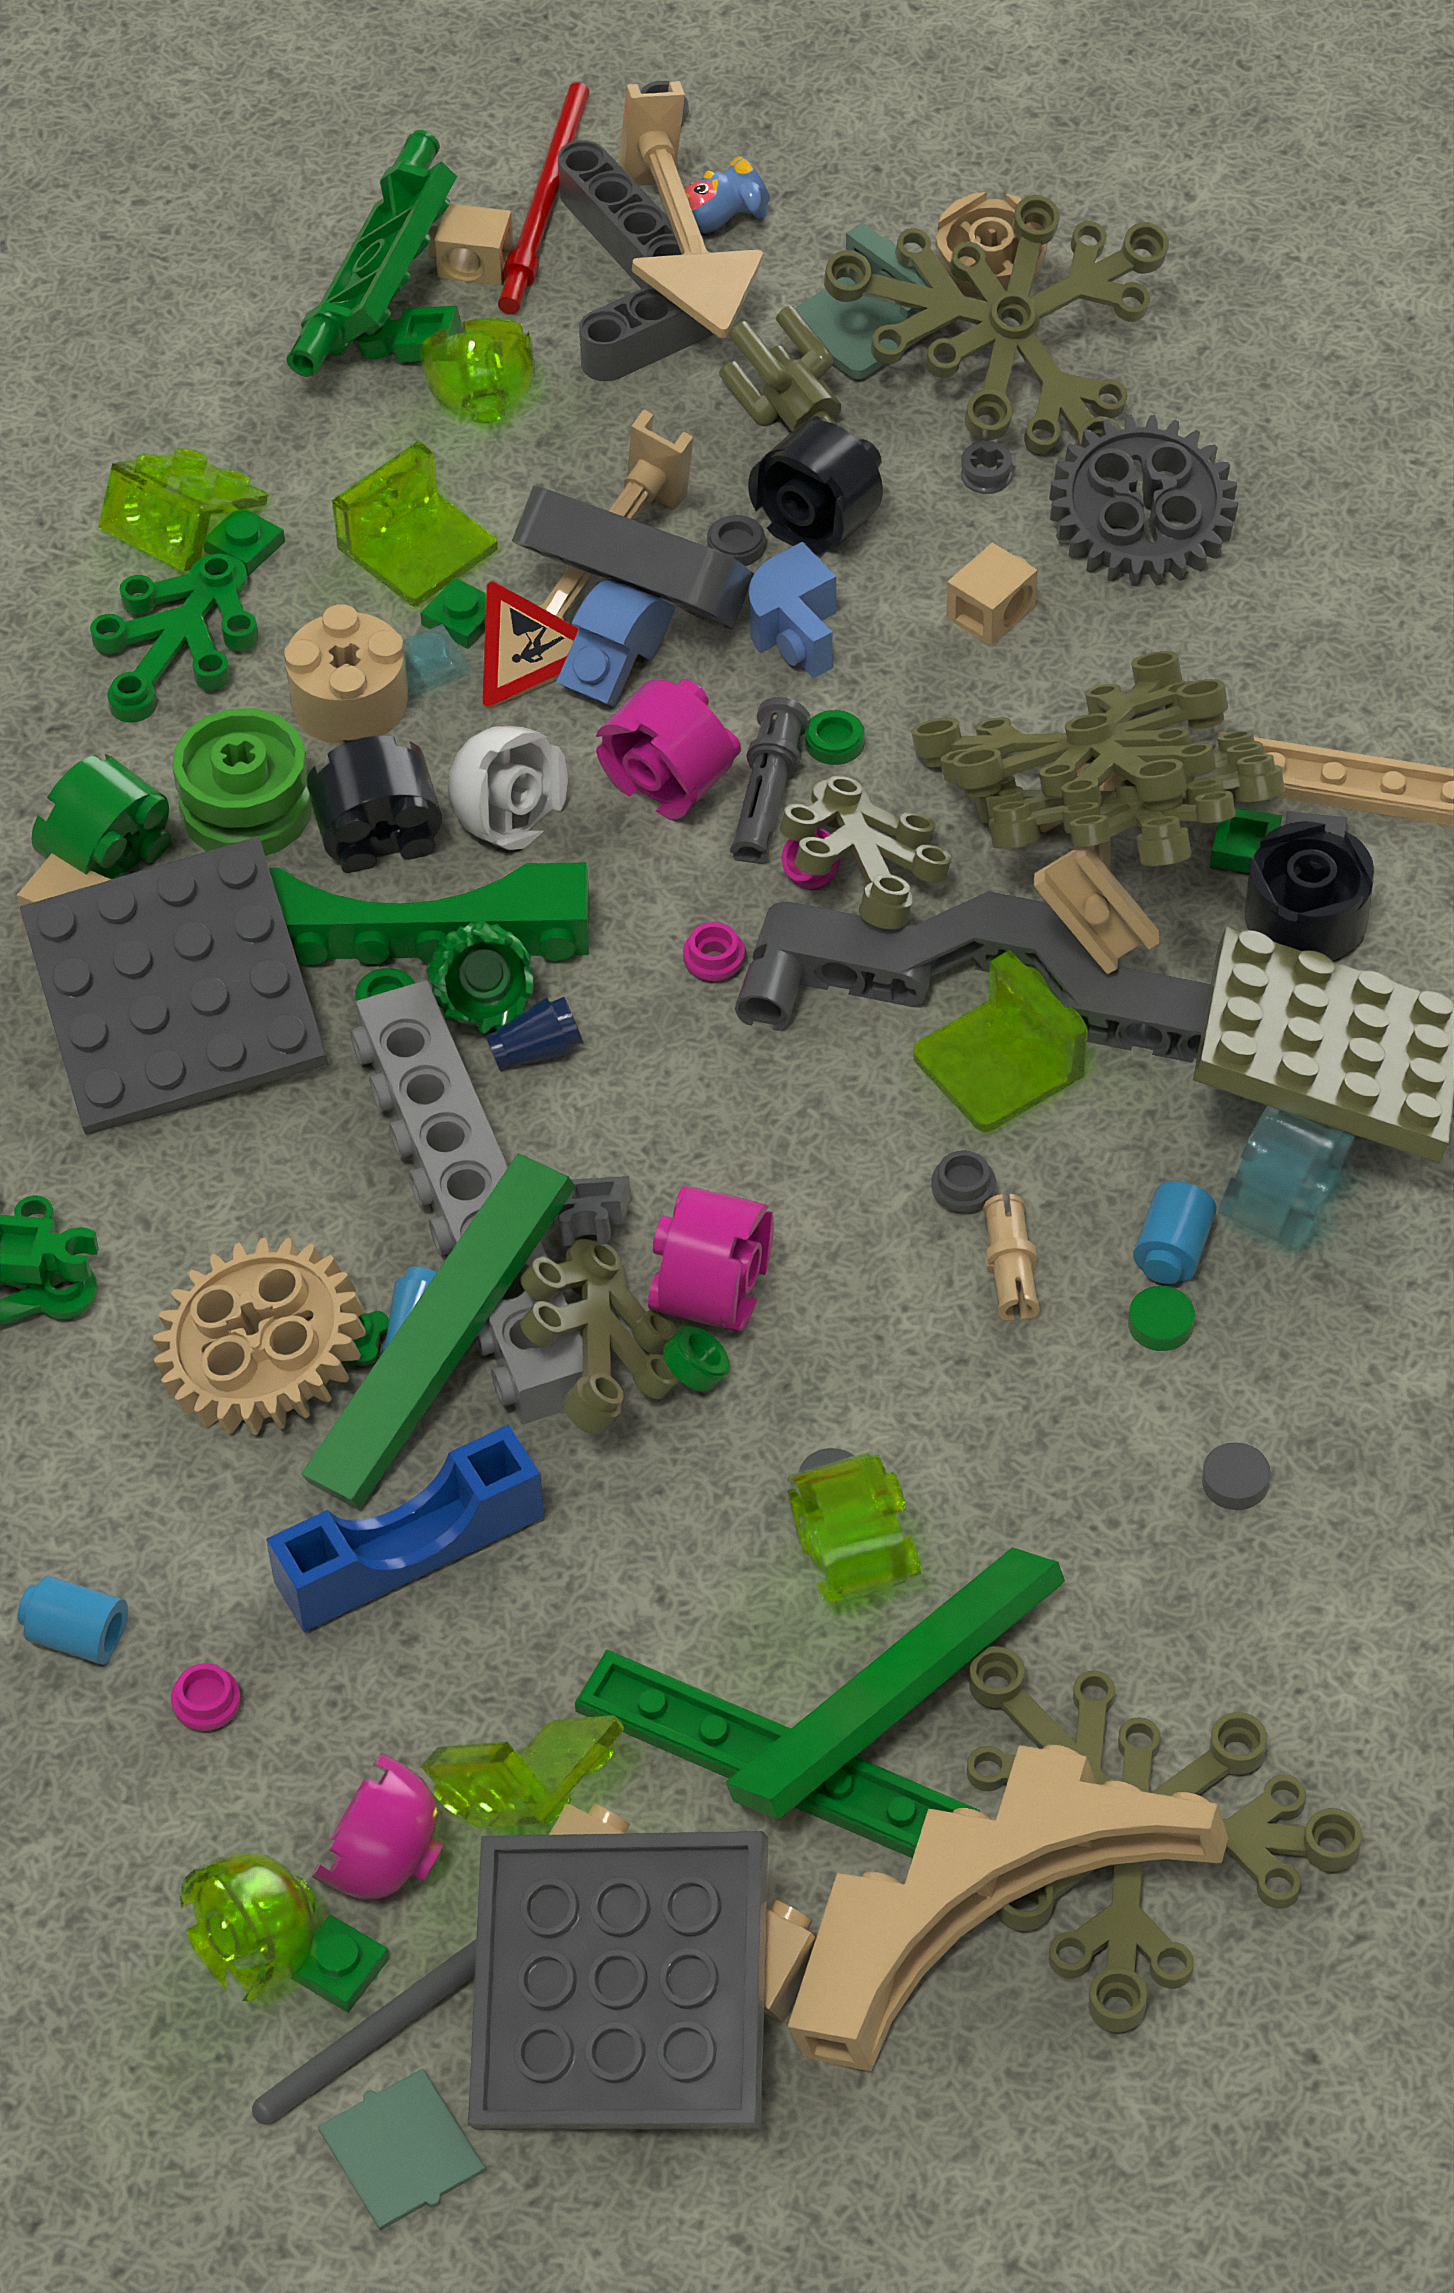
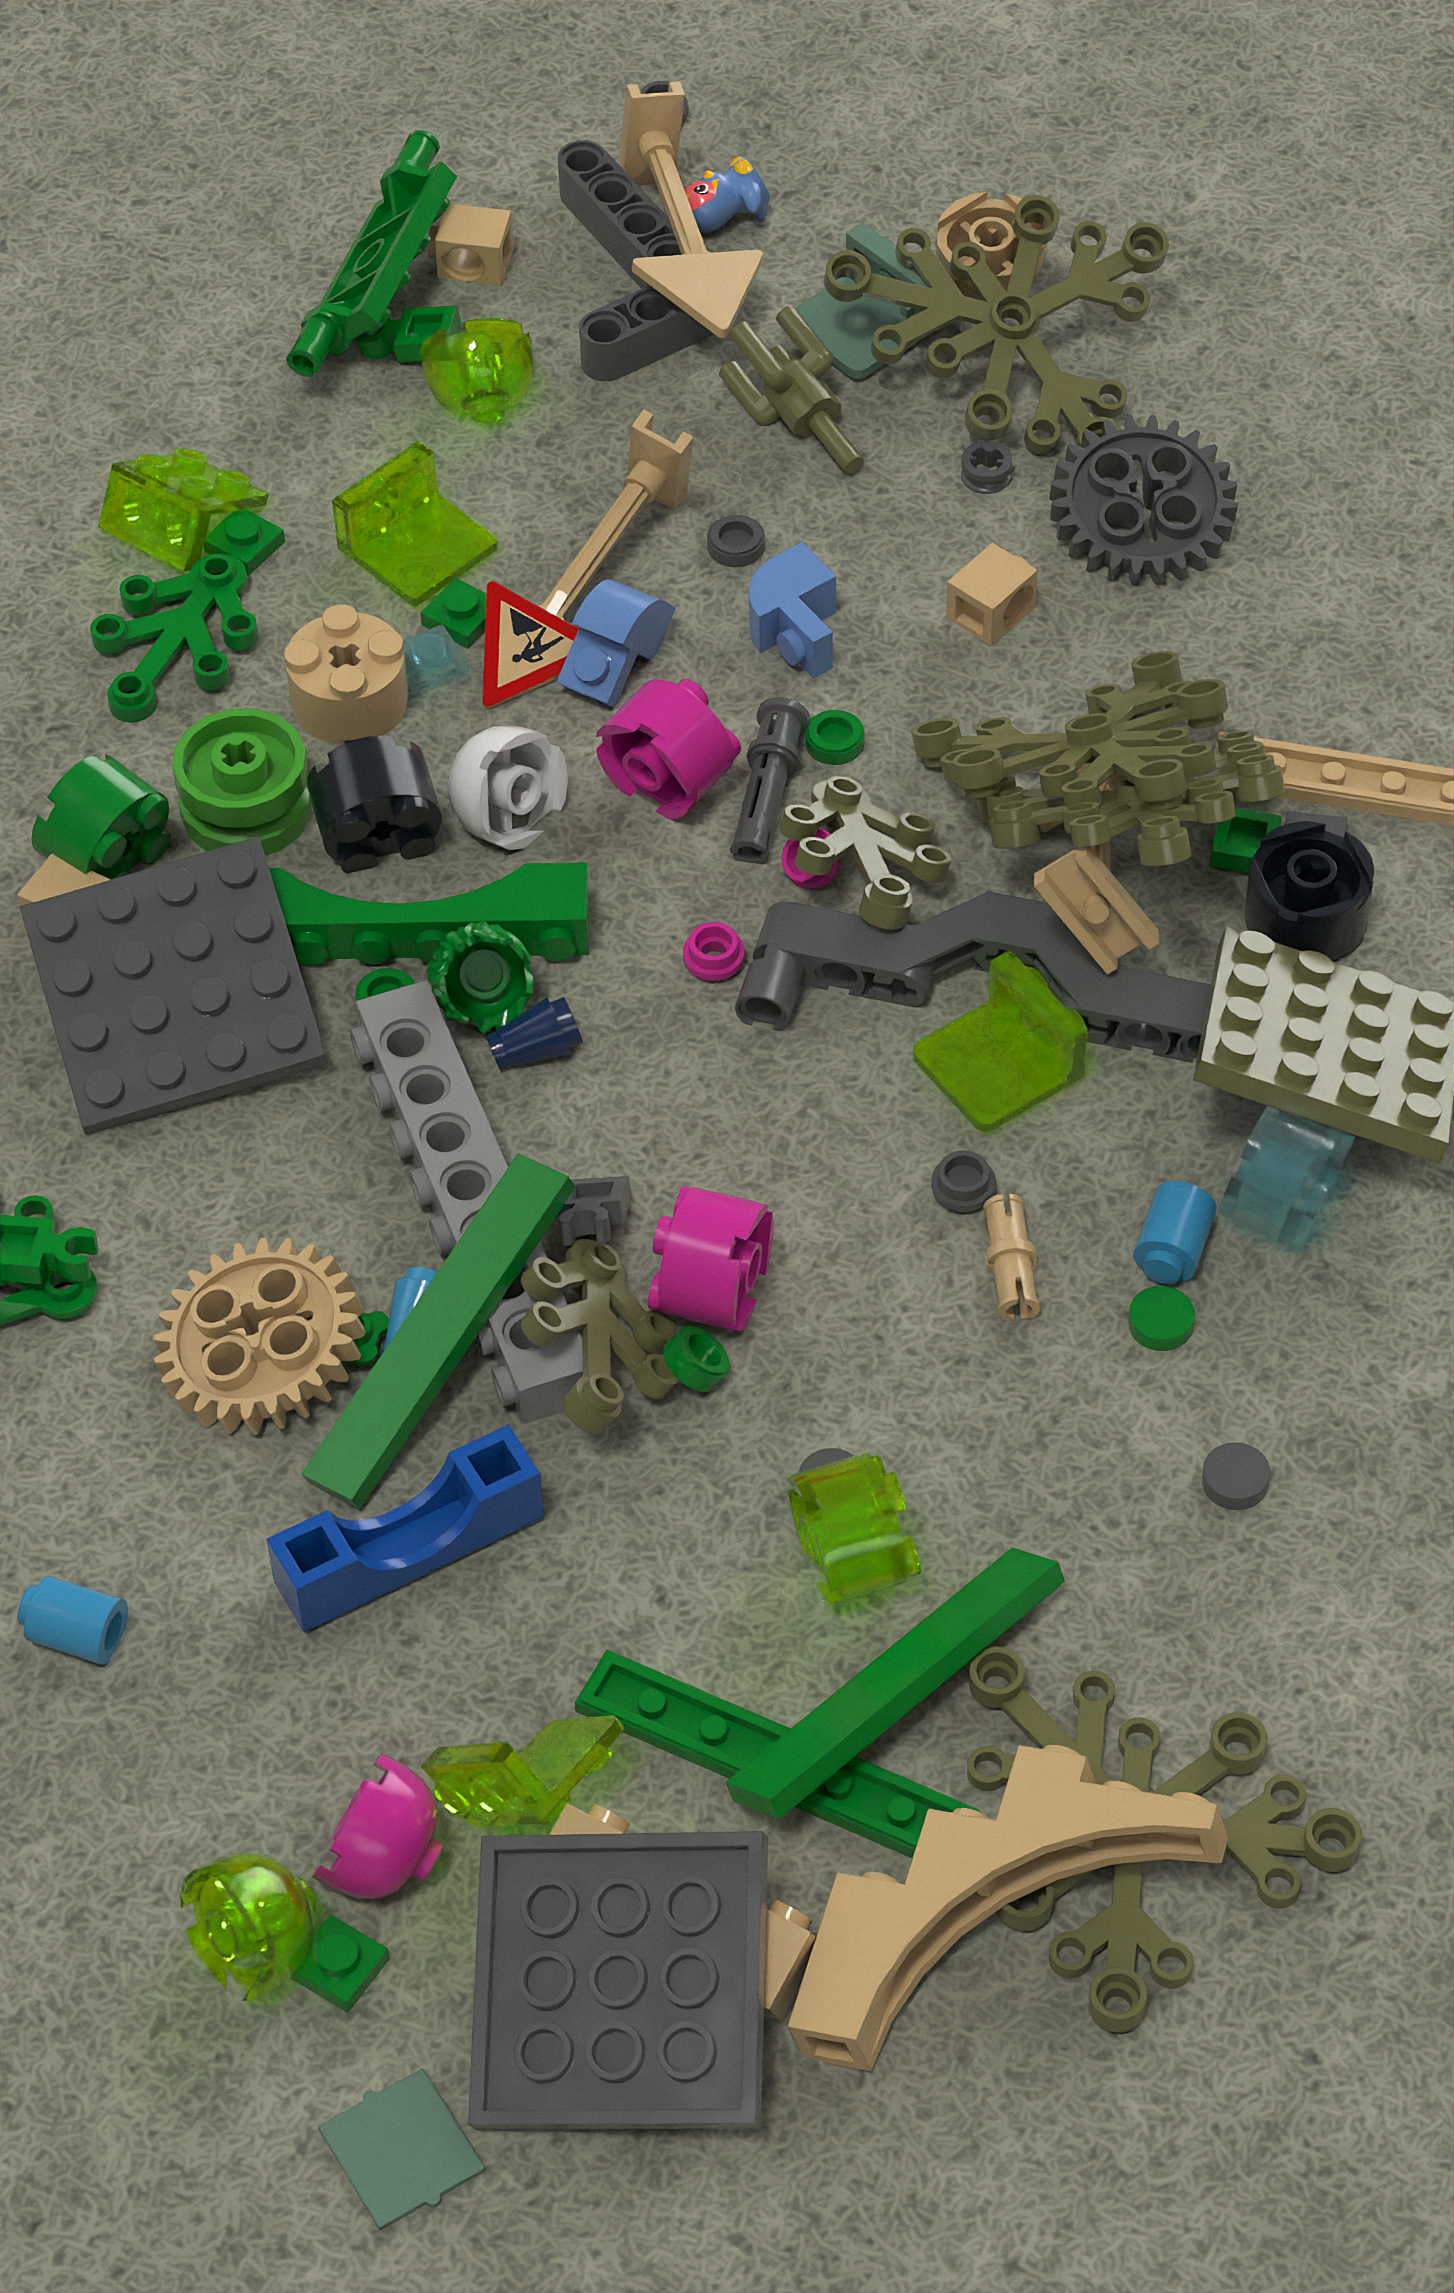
(205, 1697): dark pink plate -> none
(365, 2036): dark grey piece -> none
(522, 262): red bar -> none
(634, 554): dark grey beam -> none
(817, 485): black brick -> none

